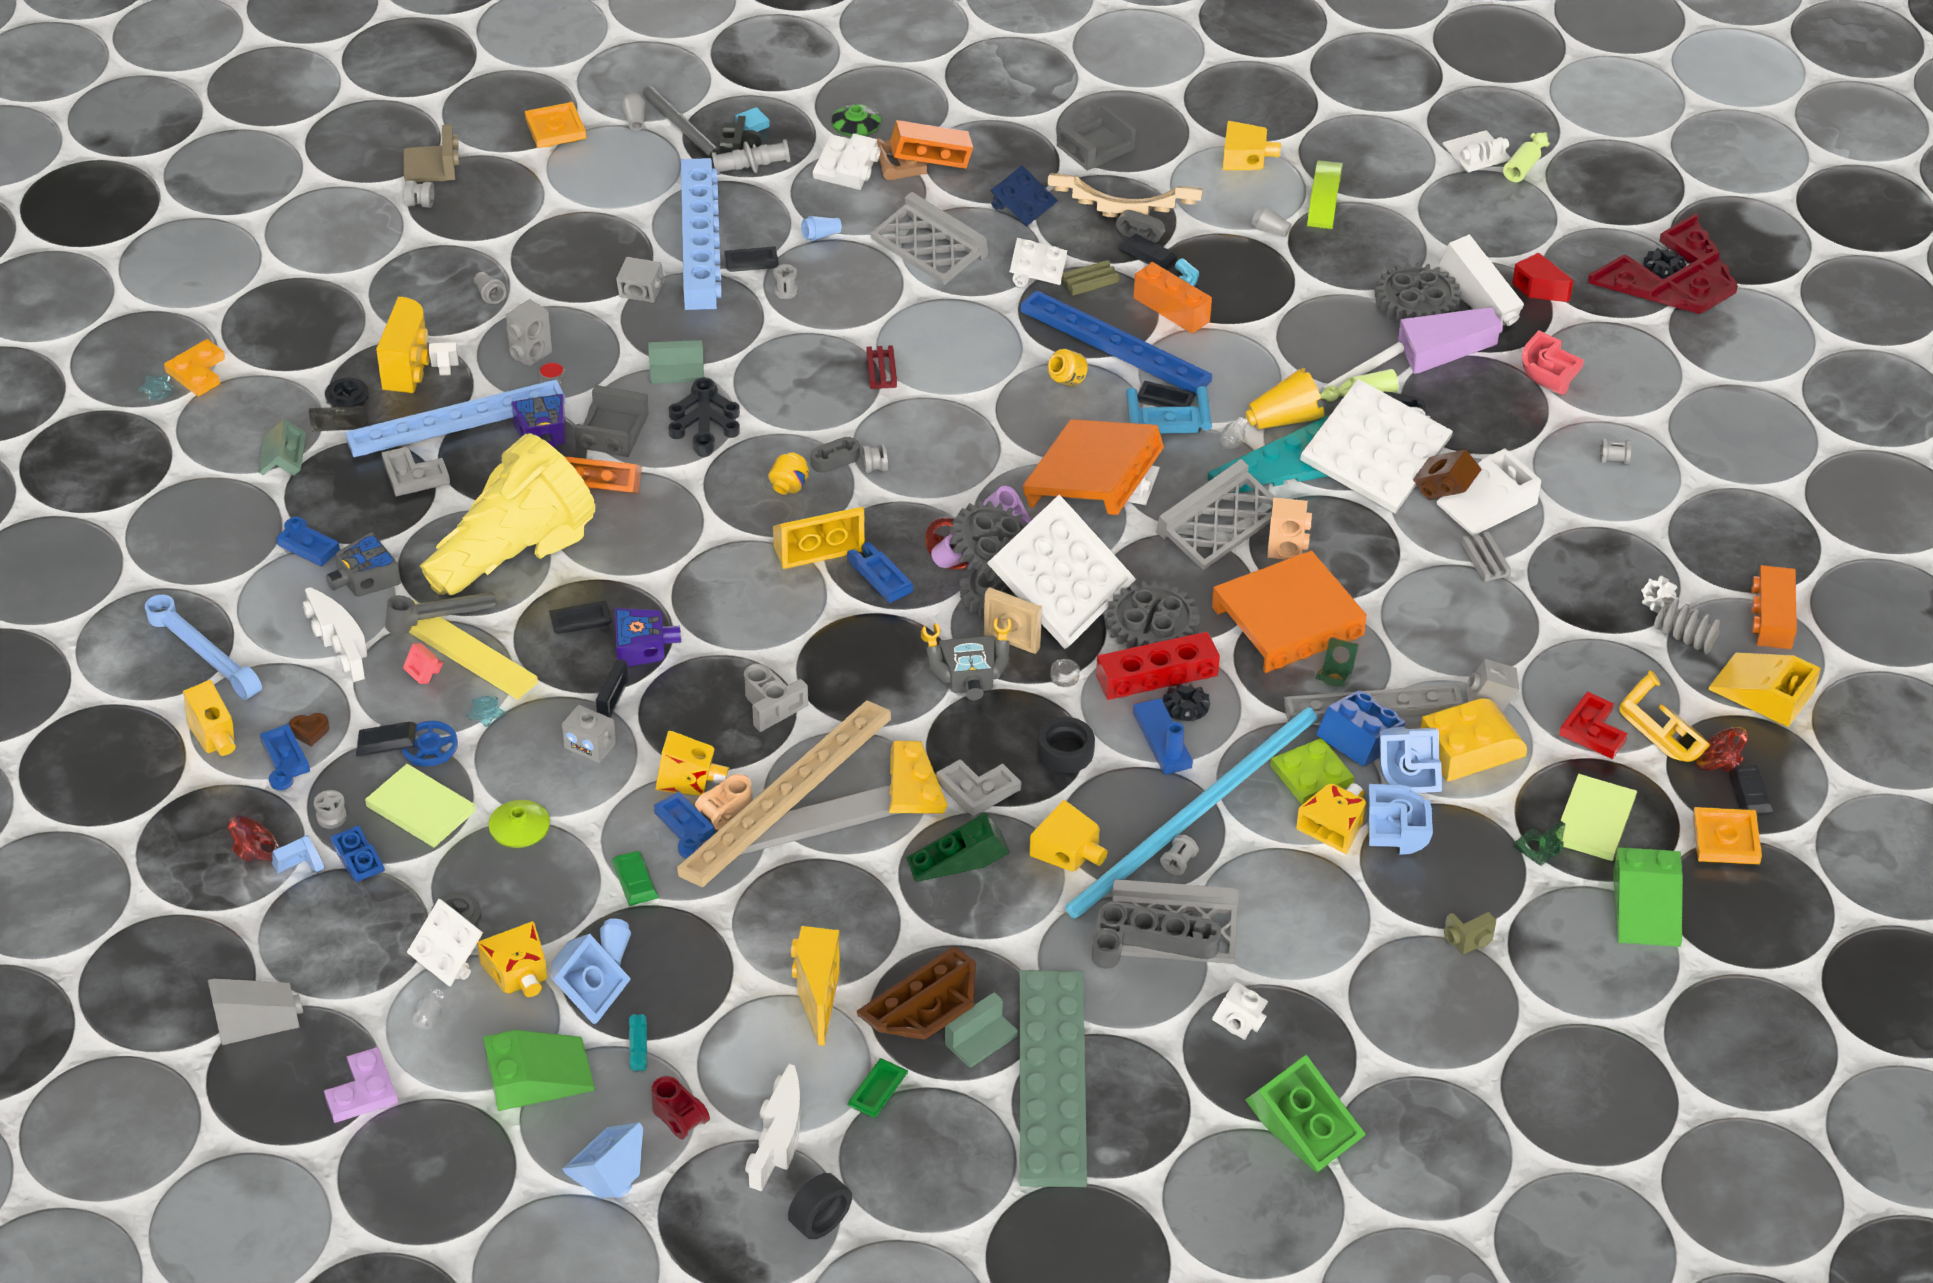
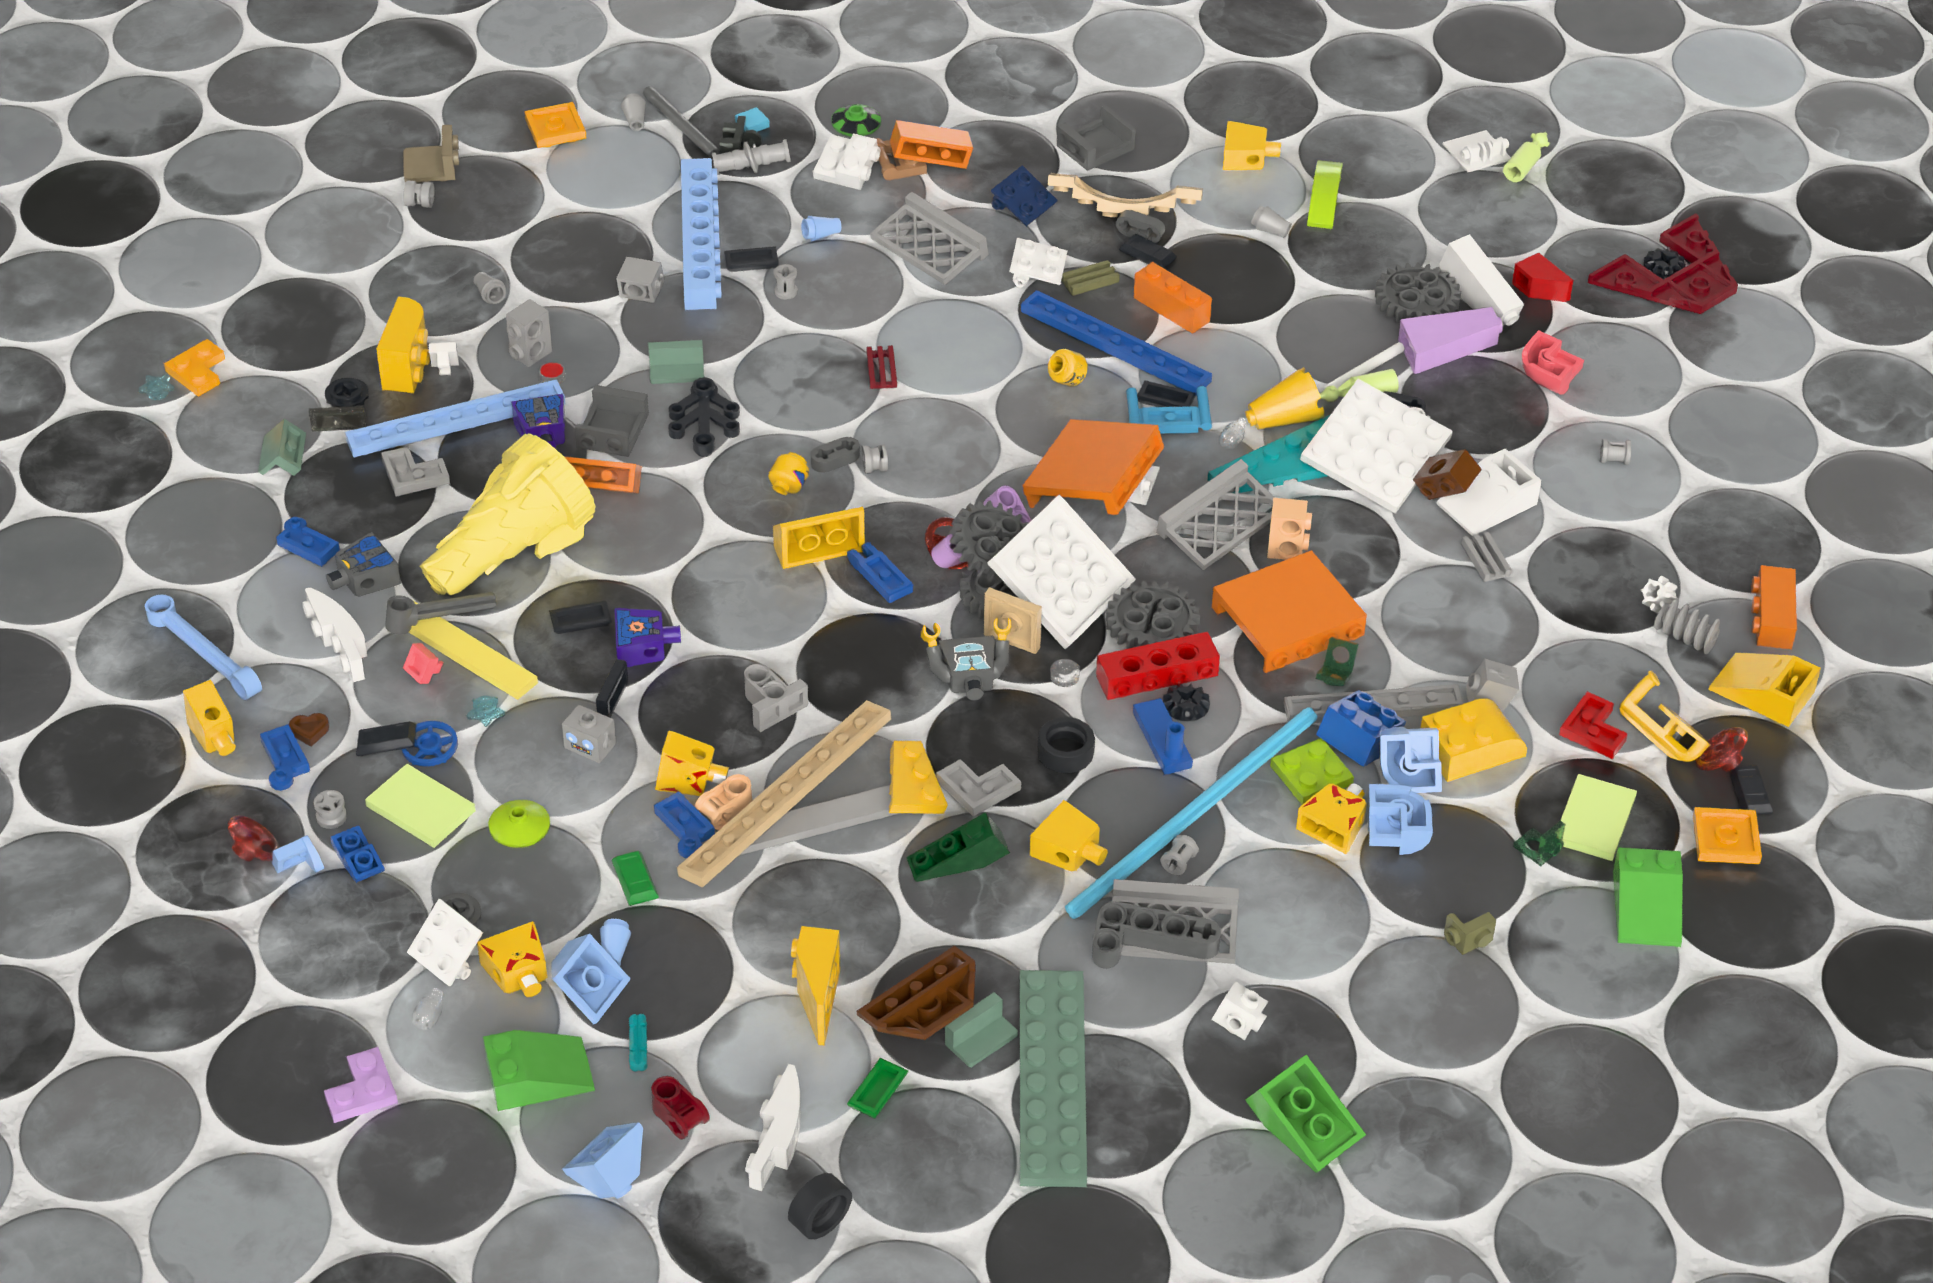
(253, 1008): light grey slope -> none
(1188, 272): medium azure arm -> none

